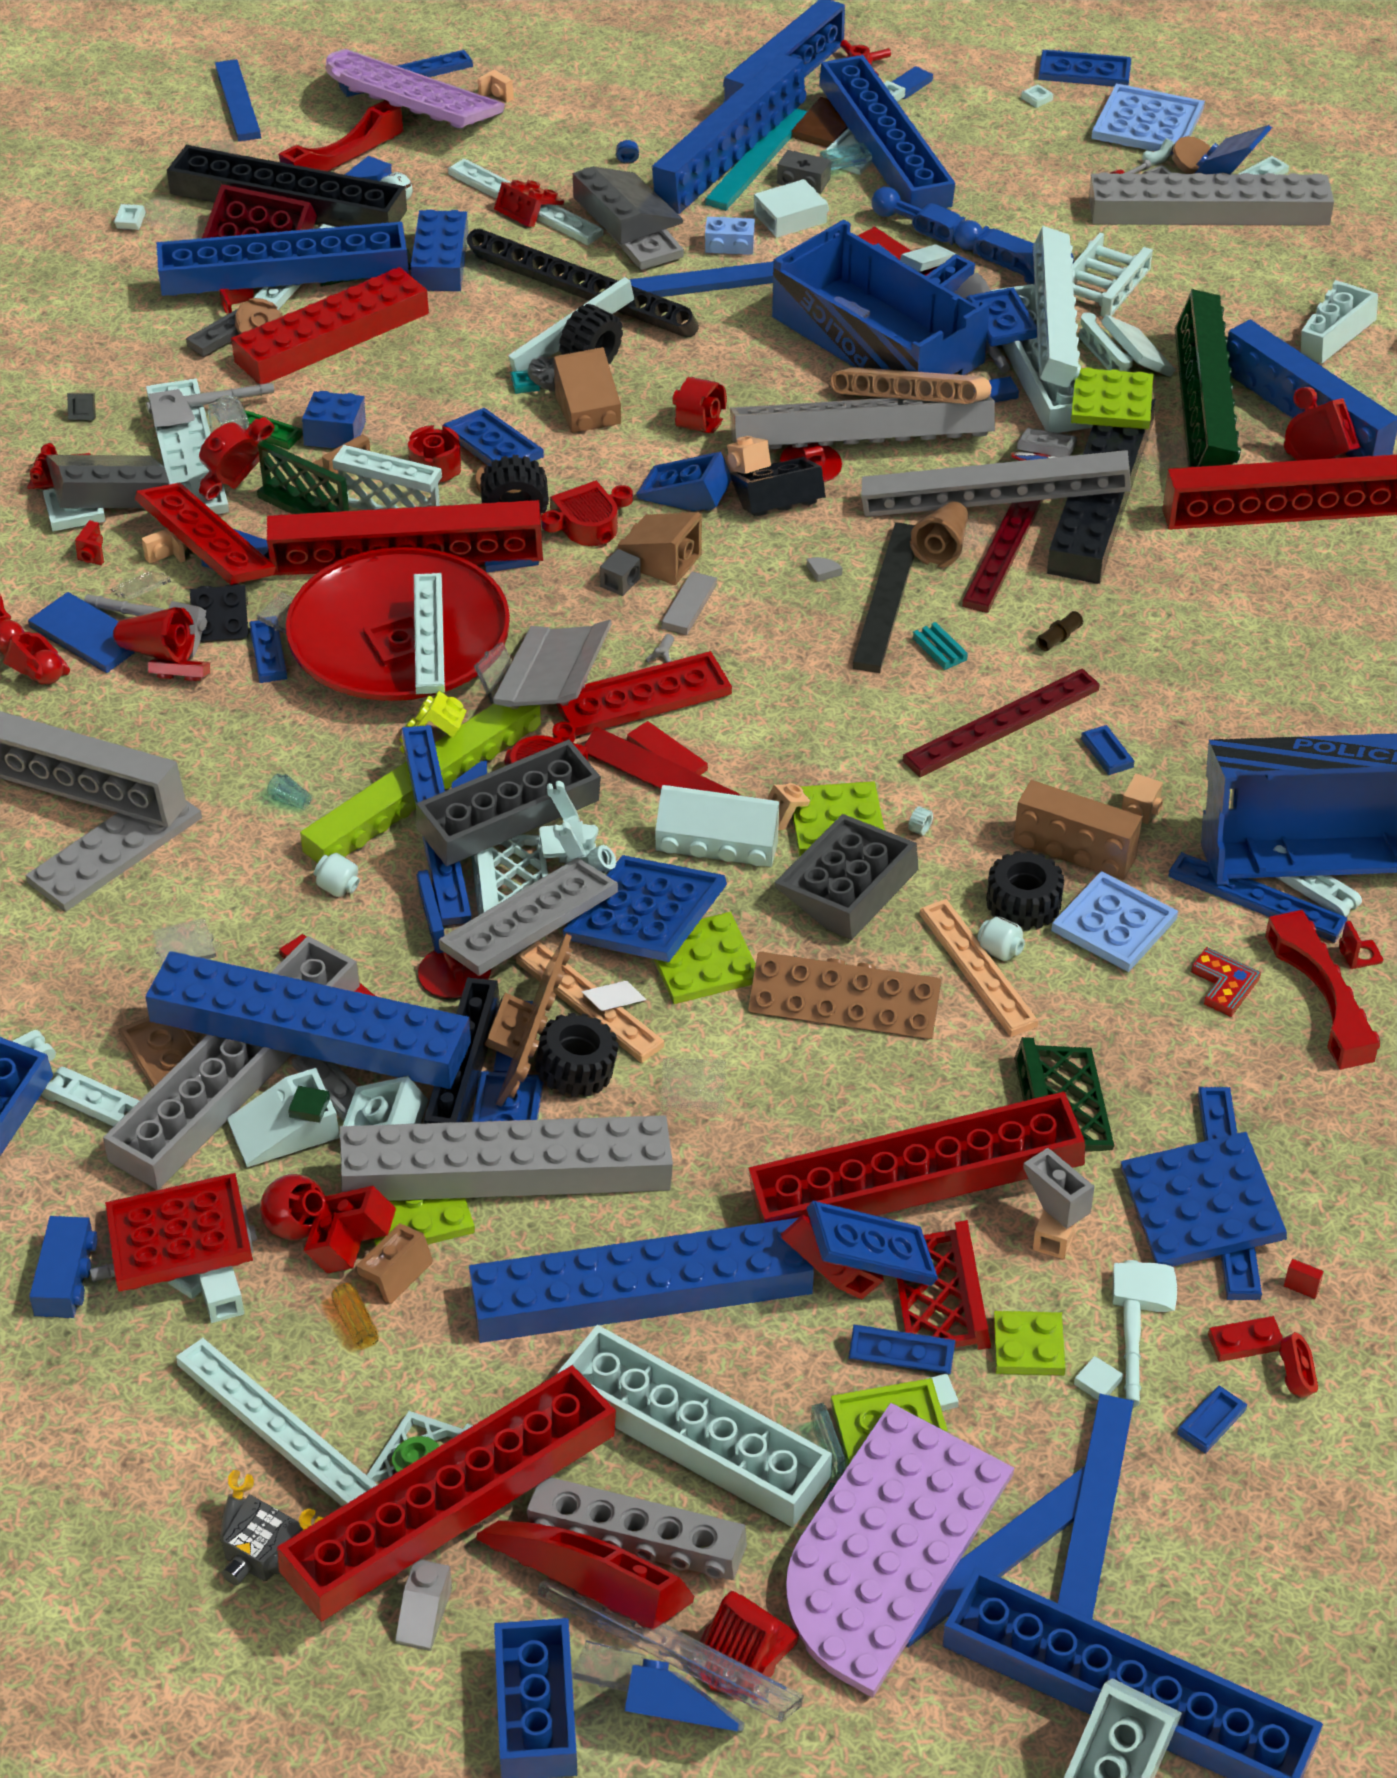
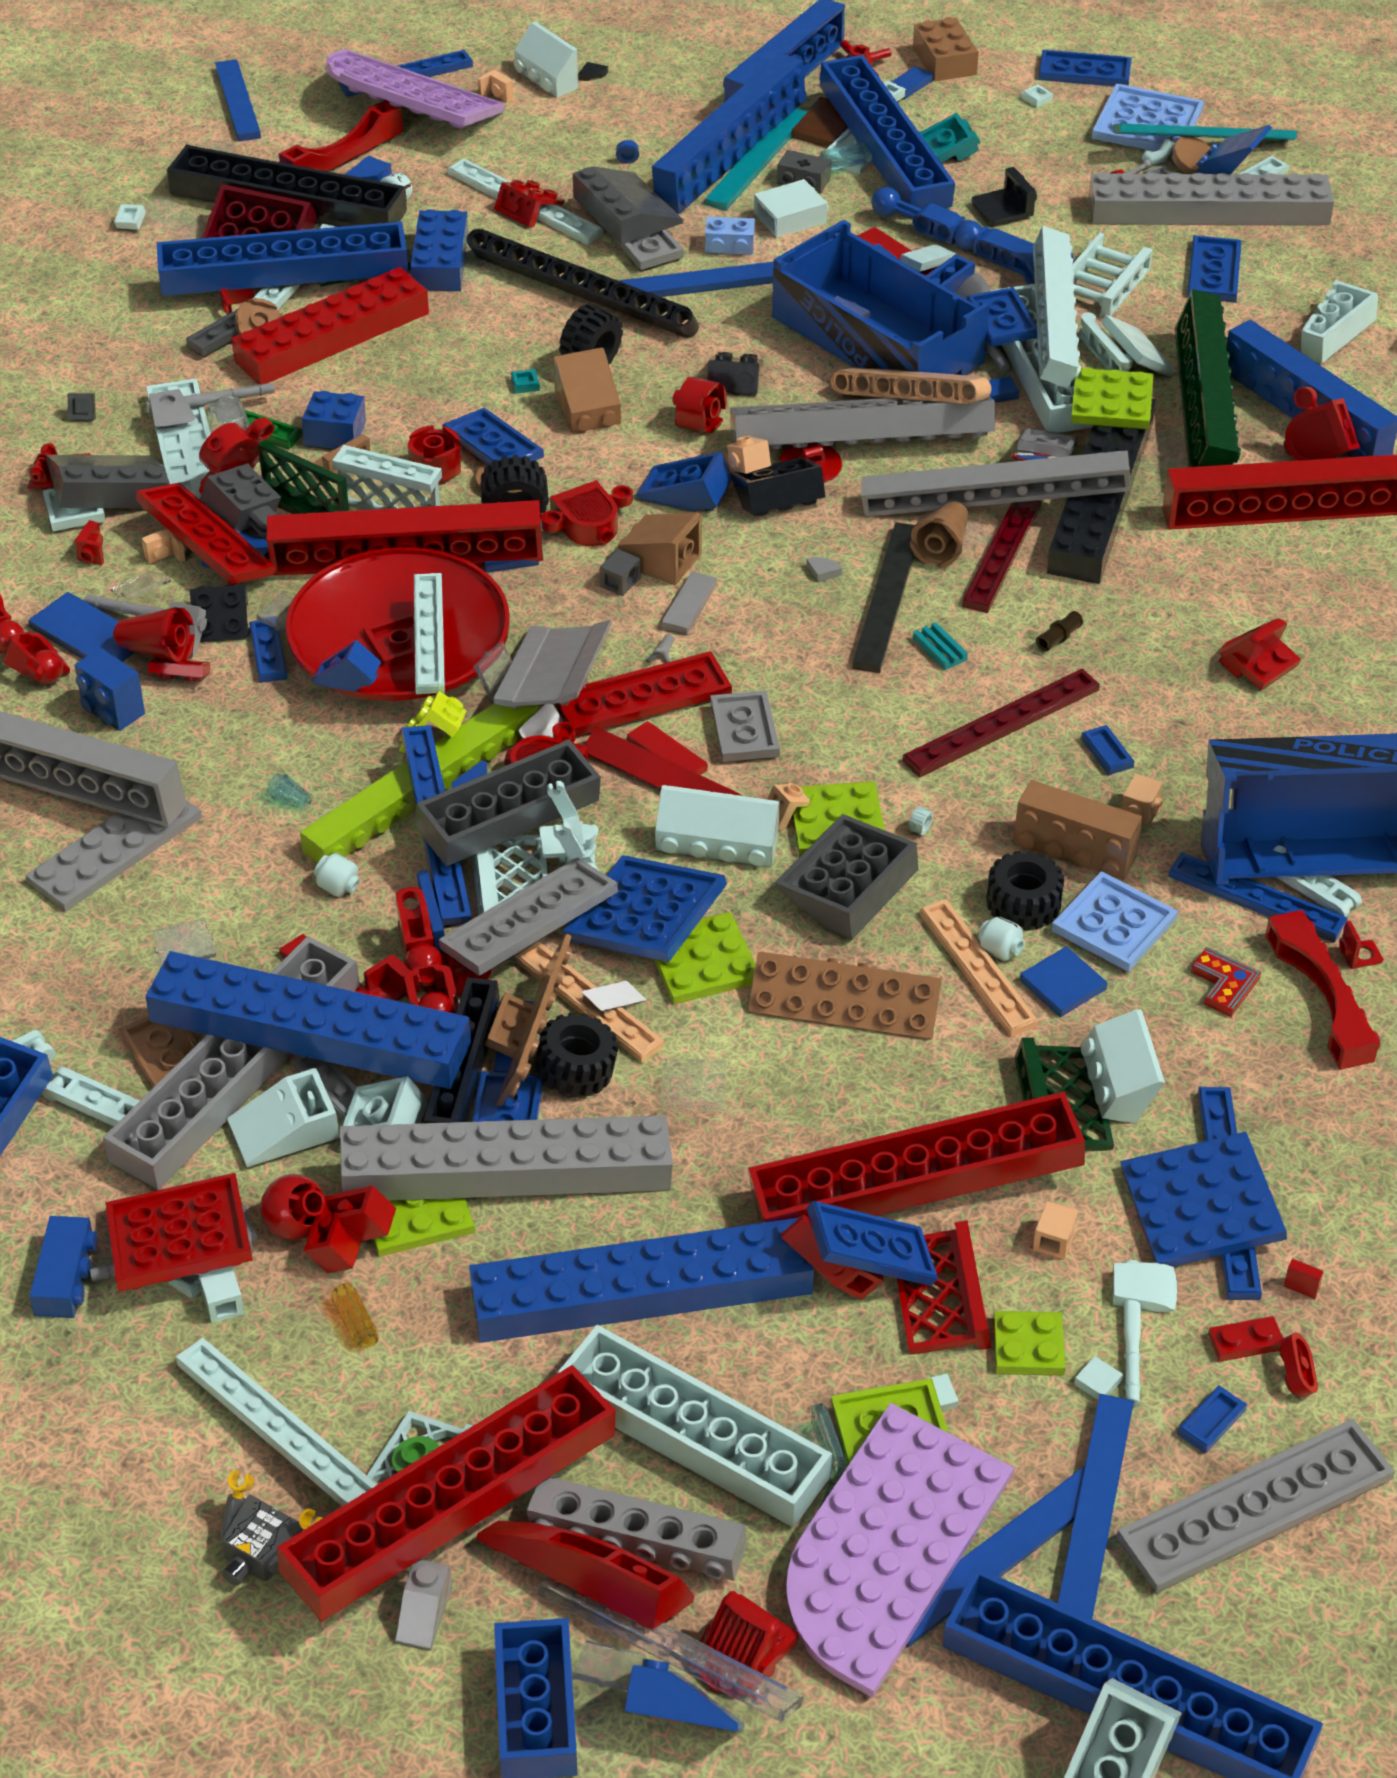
(109, 689): none -> blue brick
(241, 498): none -> dark grey brick
(309, 1104): dark green tile -> none
(348, 668): none -> blue slope
(387, 978): none -> red panel
(396, 1261): medium nougat panel -> none
(422, 956): none -> red piece
(541, 722): none -> white sticker
(542, 372): dark grey wheel -> none
(547, 60): none -> light aqua slope
(548, 341): light aqua tile -> none
(592, 70): none -> black tile
(602, 859): light aqua axle -> none
(735, 373): none -> black bracket
(744, 726): none -> light grey plate
(902, 1349): blue tile -> none
(945, 49): none -> medium nougat brick
(951, 138): none -> teal plate
(1007, 204): none -> black bracket
(1059, 1188): light grey slope -> none
(1063, 981): none -> blue tile
(1122, 1066): none -> light aqua slope
(1196, 131): none -> teal tile
(1215, 266): none -> blue tile
(1254, 1505): none -> light grey plate
(1259, 654): none -> red piece

